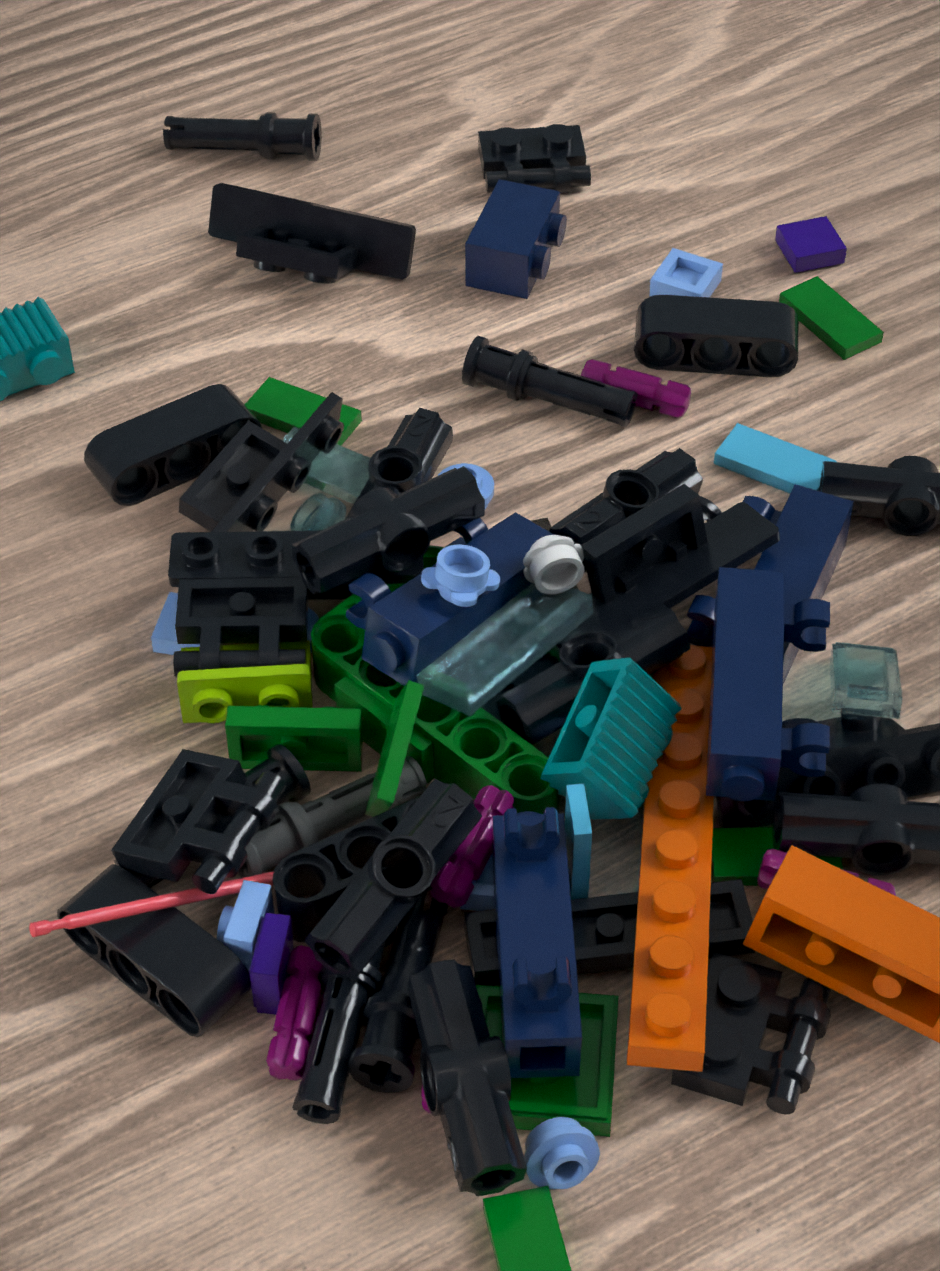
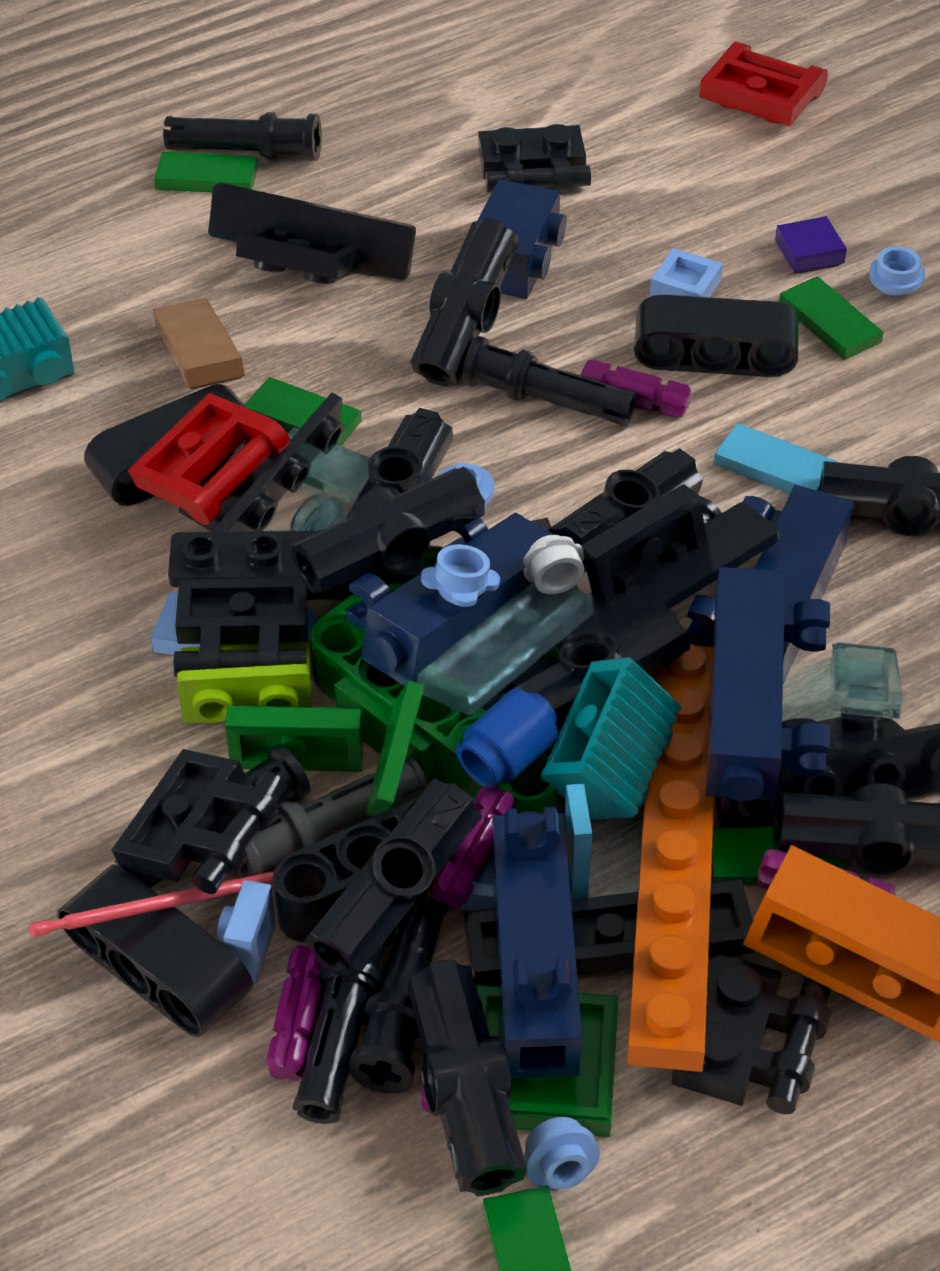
(198, 343): none -> medium nougat tile
(198, 446): none -> red plate
(203, 171): none -> green piece
(271, 961): dark purple tile -> none
(465, 301): none -> black piece
(508, 738): none -> blue brick
(762, 84): none -> red plate
(897, 271): none -> light blue plate

